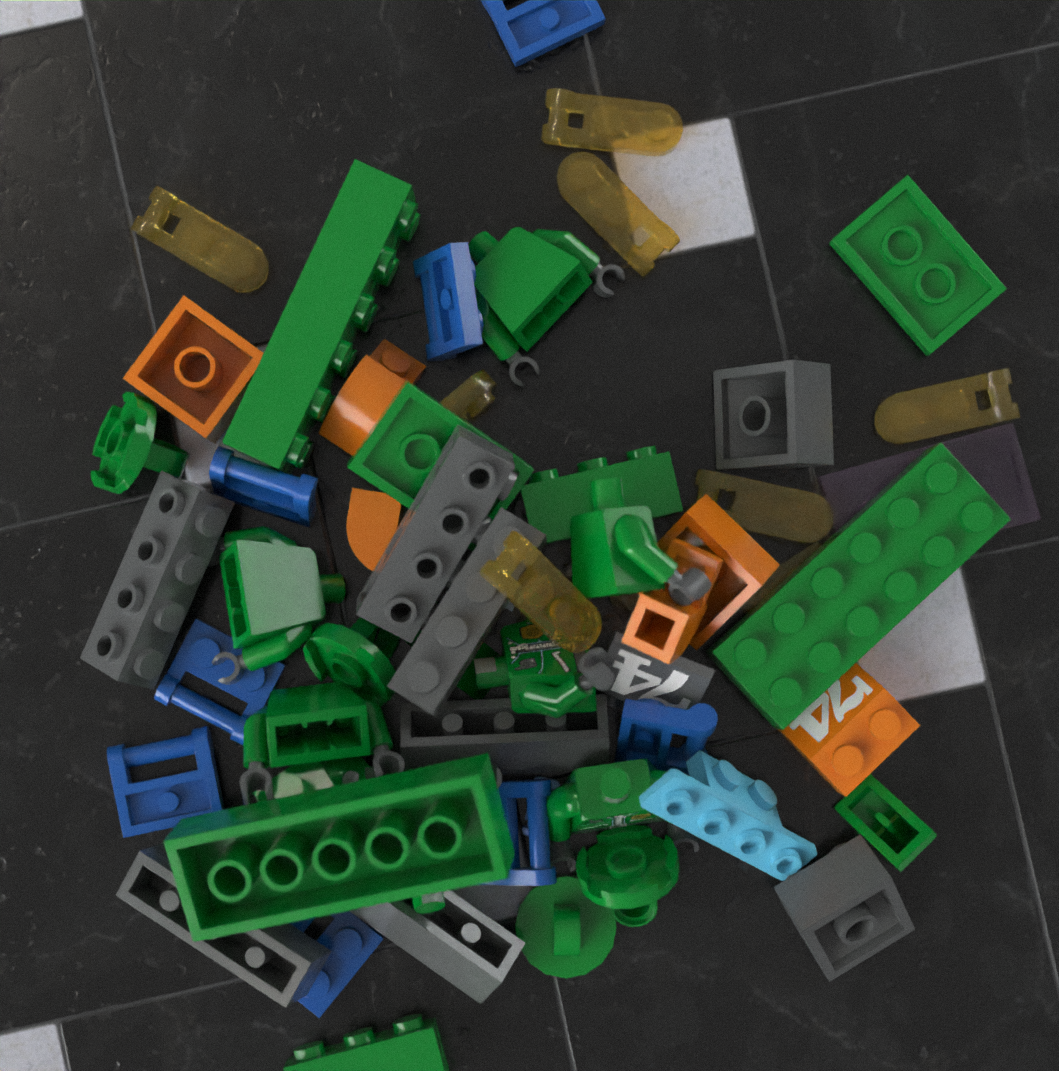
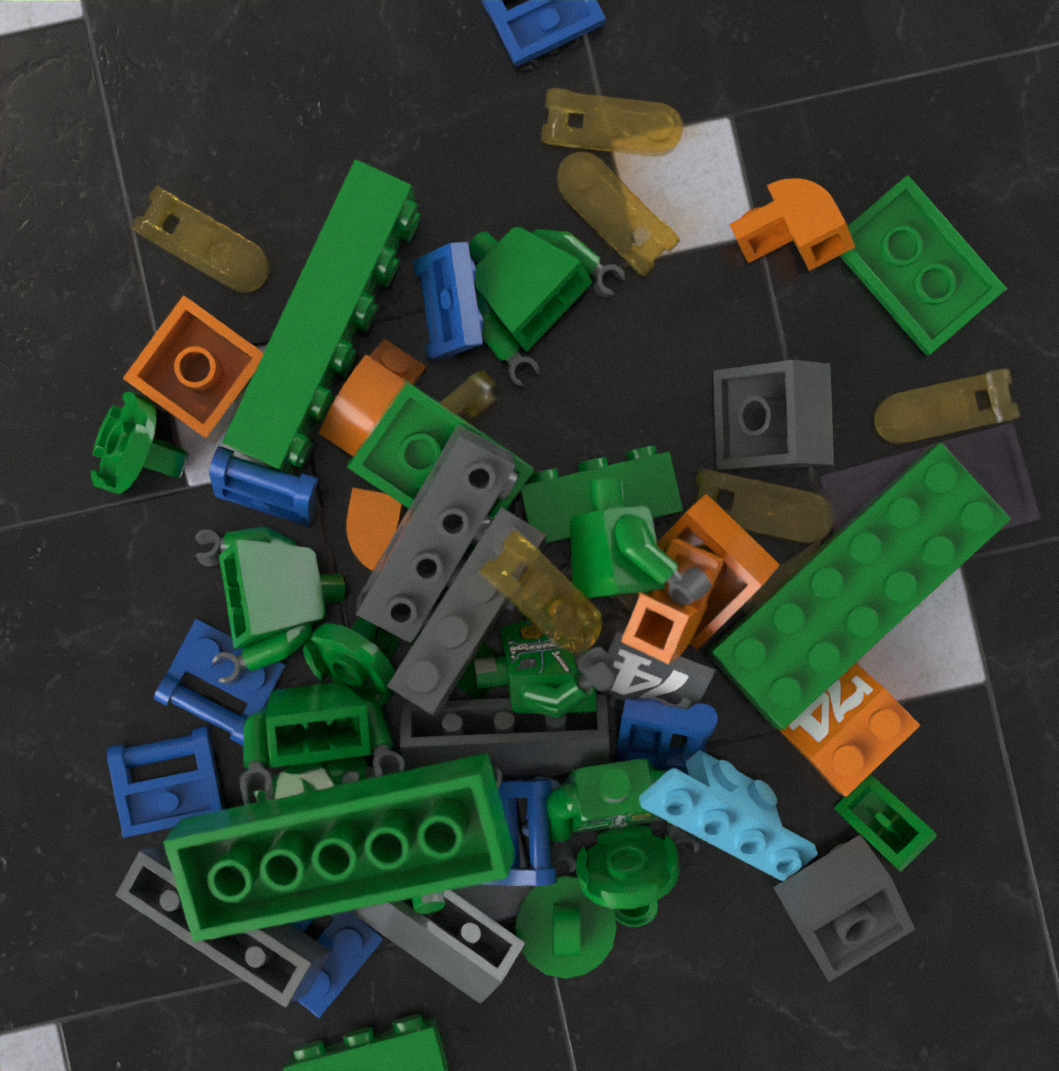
(157, 581): dark grey brick -> none
(799, 214): none -> orange brick

